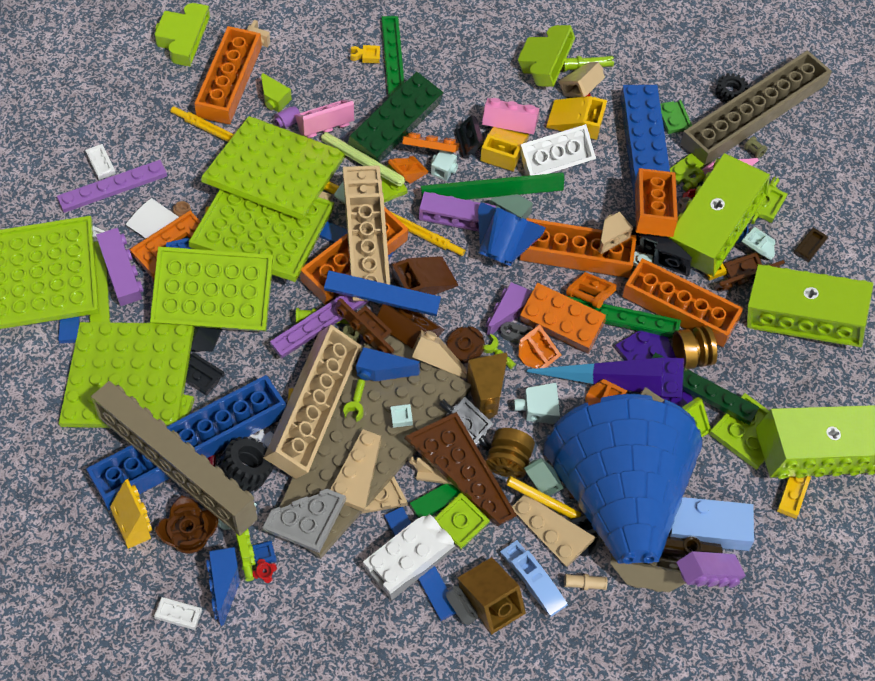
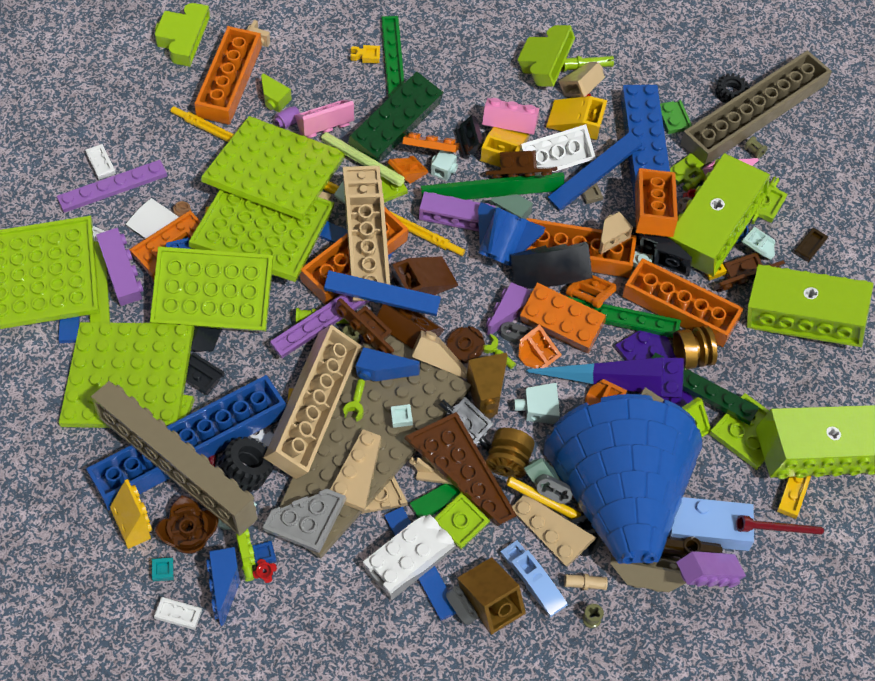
(162, 569): none -> teal plate
(519, 162): none -> reddish brown bracket
(551, 265): none -> black slope
(552, 490): none -> dark grey beam
(592, 195): none -> dark tan tile
(595, 171): none -> blue tile
(596, 620): none -> olive bush
(746, 524): none -> dark red piece

